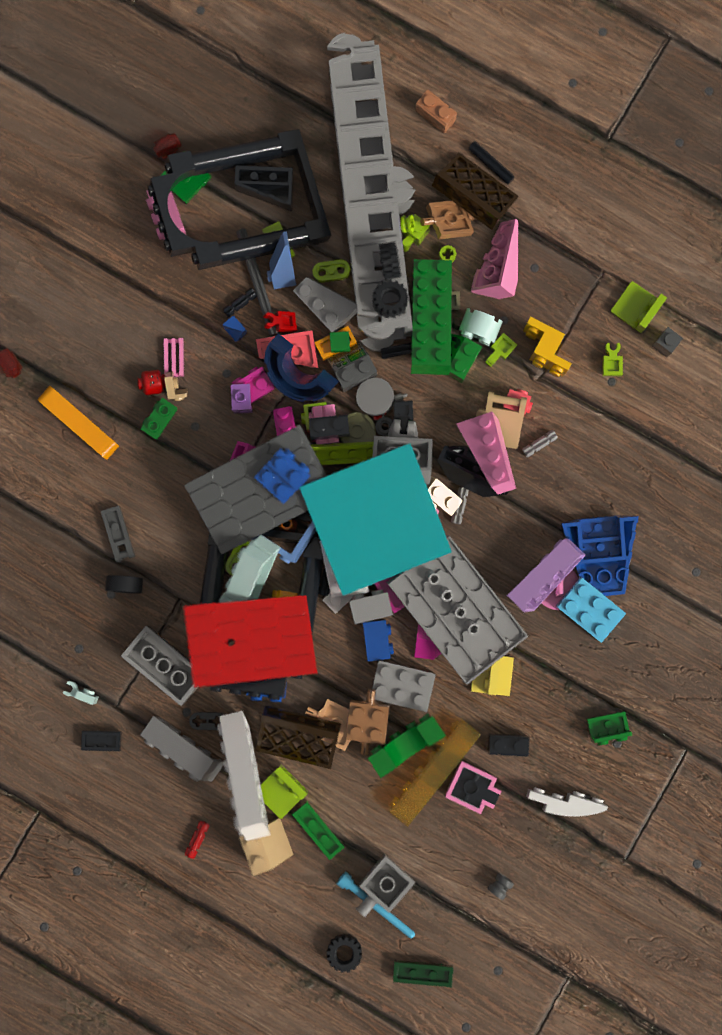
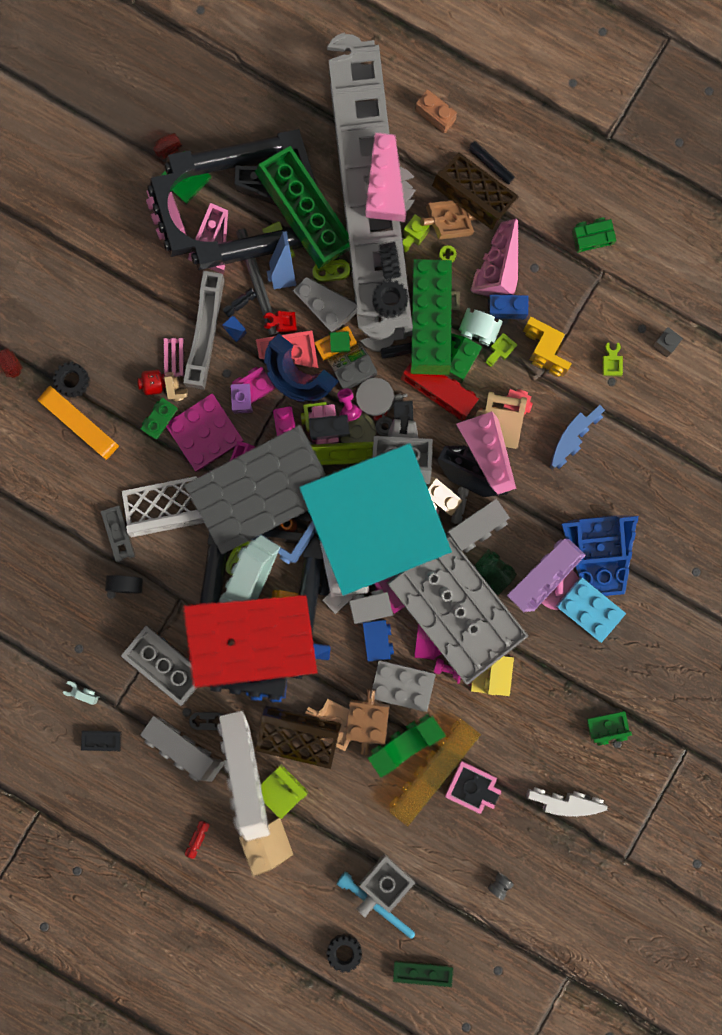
(66, 369): none -> black tyre
(161, 523): none -> white fence
(202, 345): none -> light grey arch
(204, 432): none -> dark pink plate
(213, 229): none -> bright pink wedge
(283, 475): blue plate -> none
(304, 206): none -> green brick
(318, 830): green plate -> none
(322, 651): none -> blue slope
(353, 411): none -> dark pink piece
(385, 186): none -> bright pink wedge
(407, 223): lime bush -> none
(441, 667): none -> dark pink piece
(443, 391): none -> red brick
(479, 526): none -> light grey piece
(495, 571): none -> clear green bracket
(508, 306): none -> blue brick
(508, 745): black brick -> none
(539, 443): light grey axle -> none
(569, 440): none -> medium blue slope
(593, 235): none -> green brick
(637, 306): lime bracket -> none

